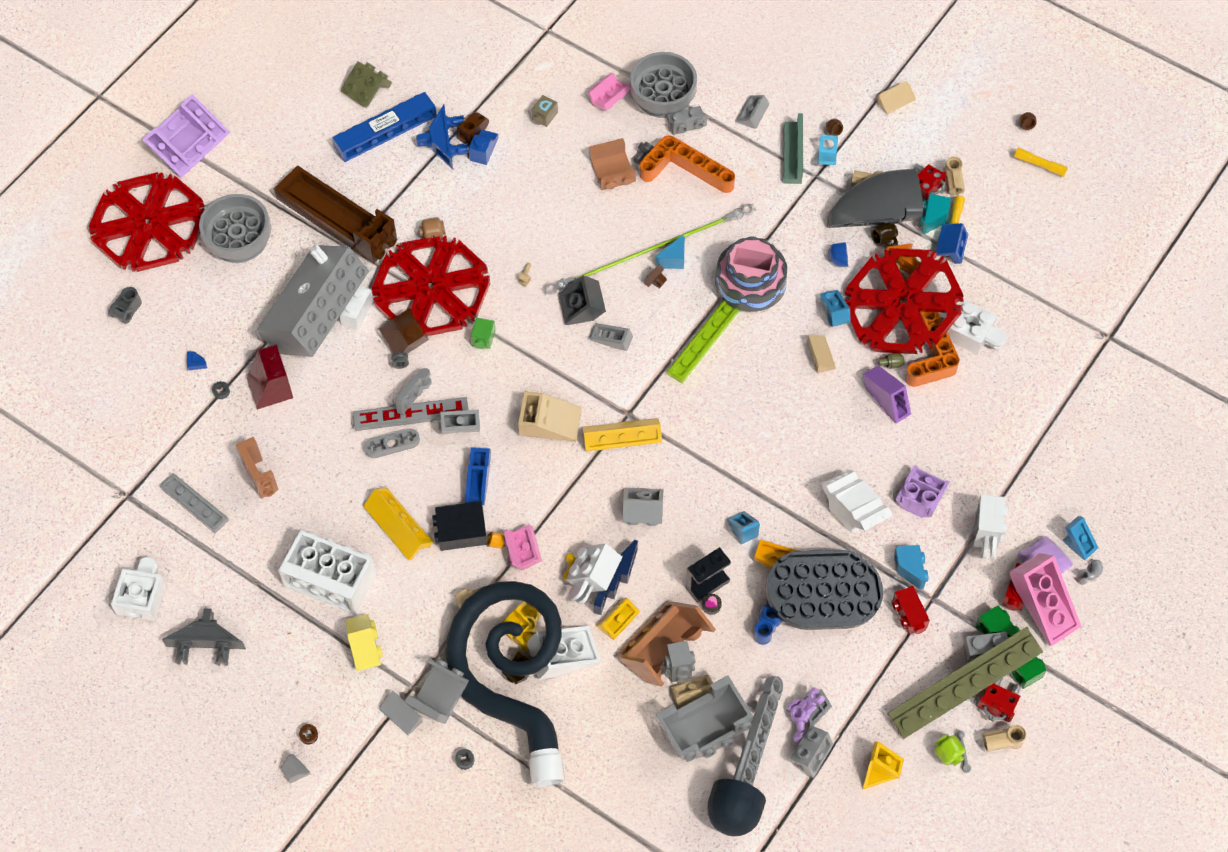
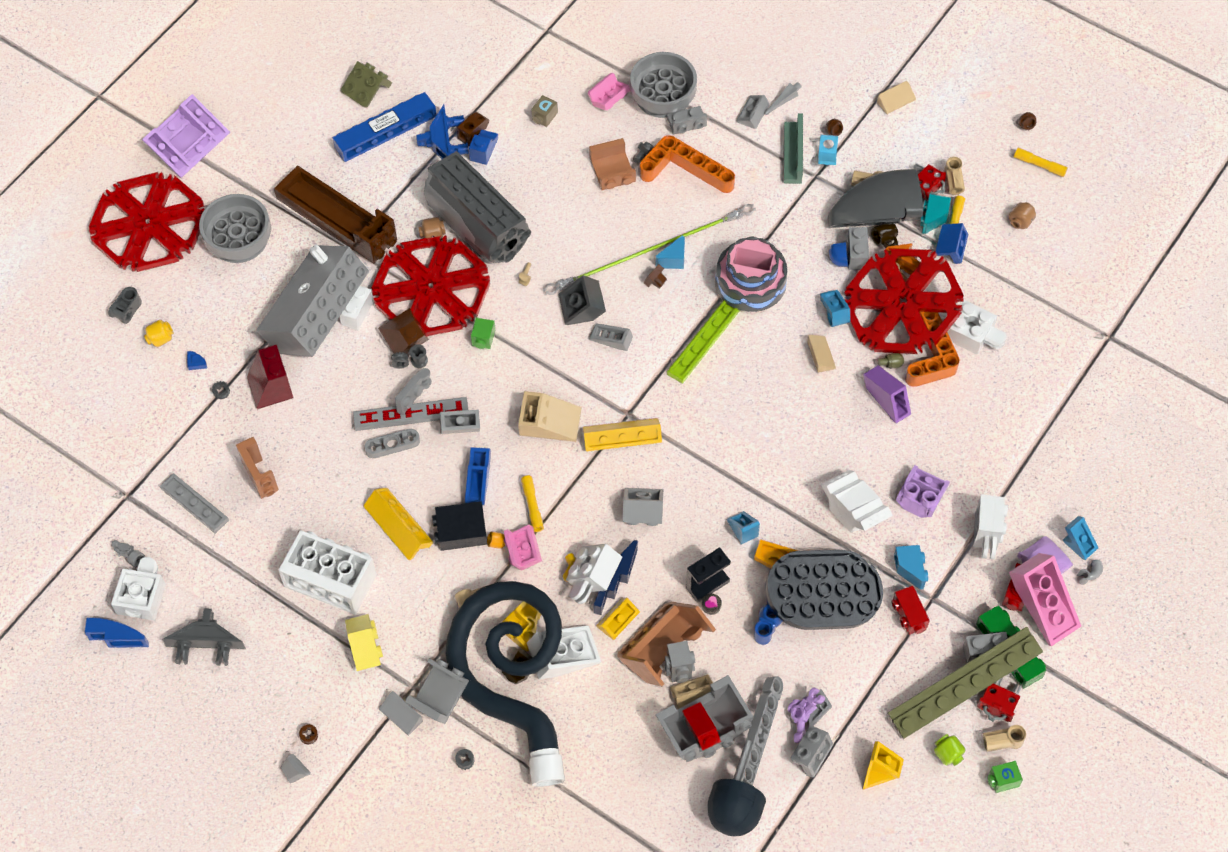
(114, 633): none -> blue slope
(128, 551): none -> light grey piece
(158, 333): none -> yellow head
(418, 356): none -> dark grey bush
(475, 209): none -> dark grey piece
(529, 492): none -> yellow piece
(701, 726): none -> red brick
(788, 94): none -> light grey piece
(857, 247): none -> light grey brick
(966, 768): light grey hinge -> none
(1005, 777): none -> bright green brick
(1022, 215): none -> medium nougat head

